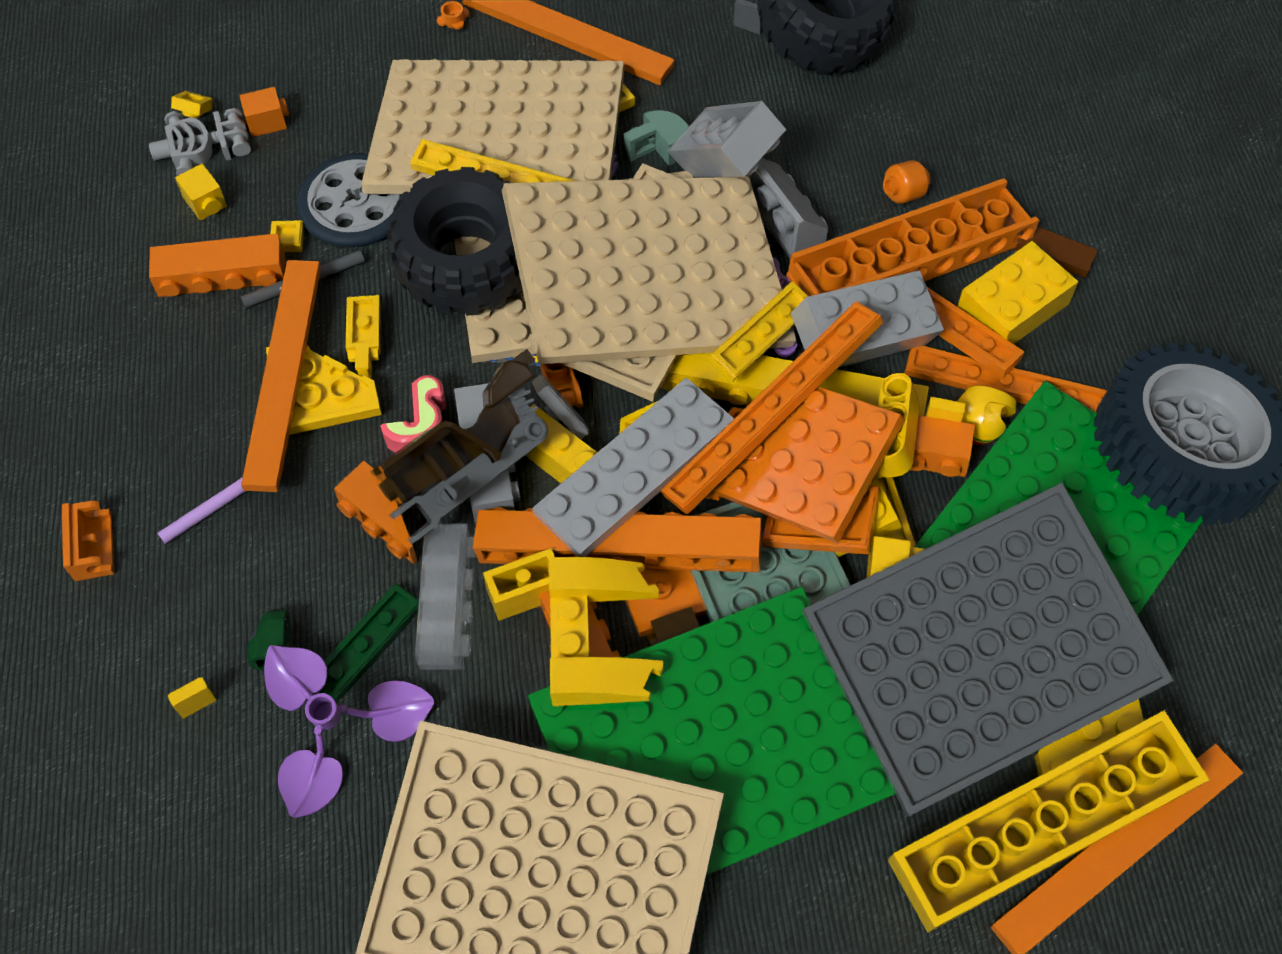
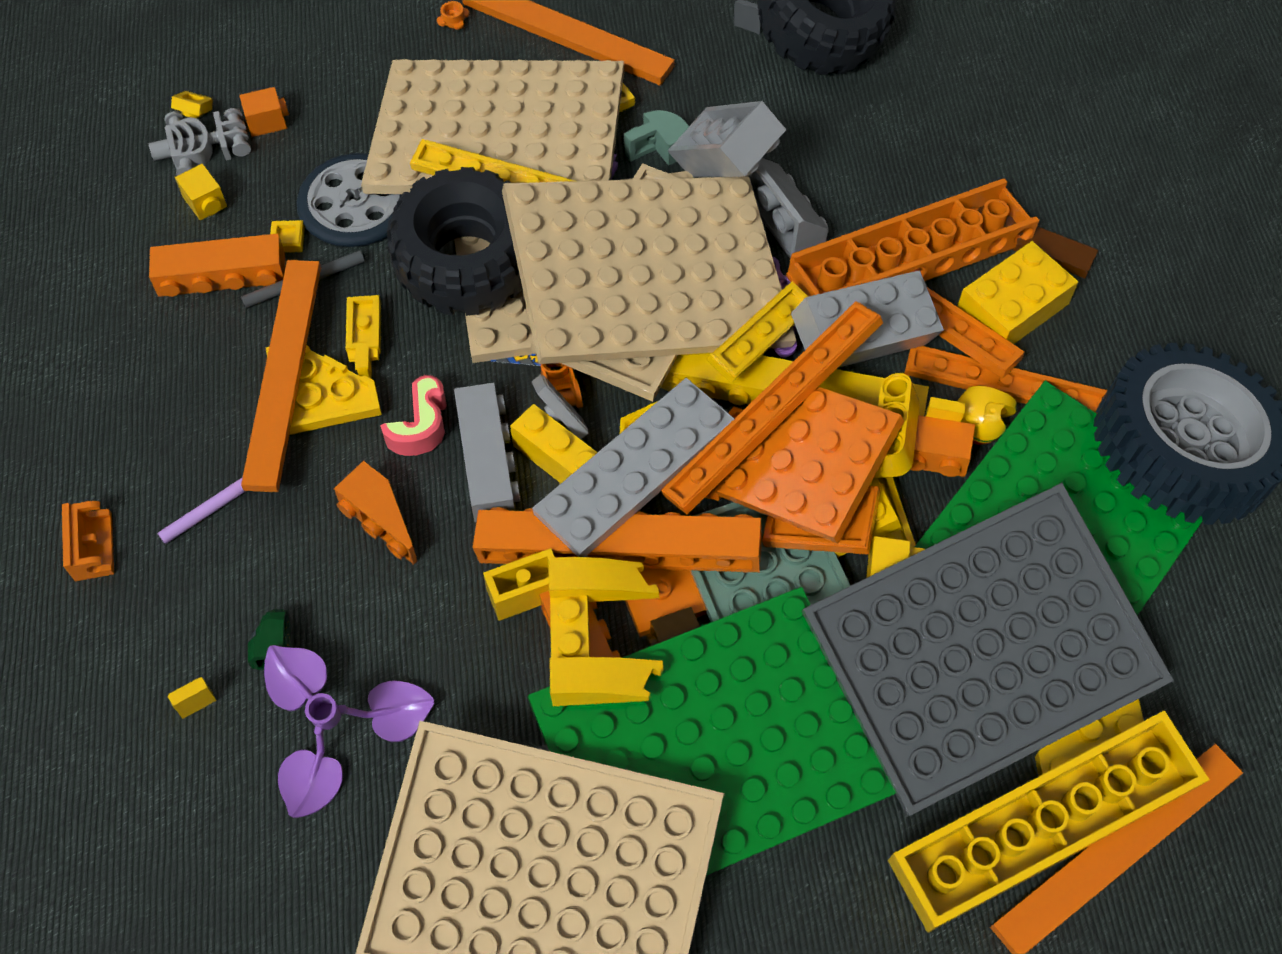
(368, 640): dark green tile -> none
(444, 597): clear brick -> none
(465, 457): dark brown piece -> none
(906, 181): orange head -> none

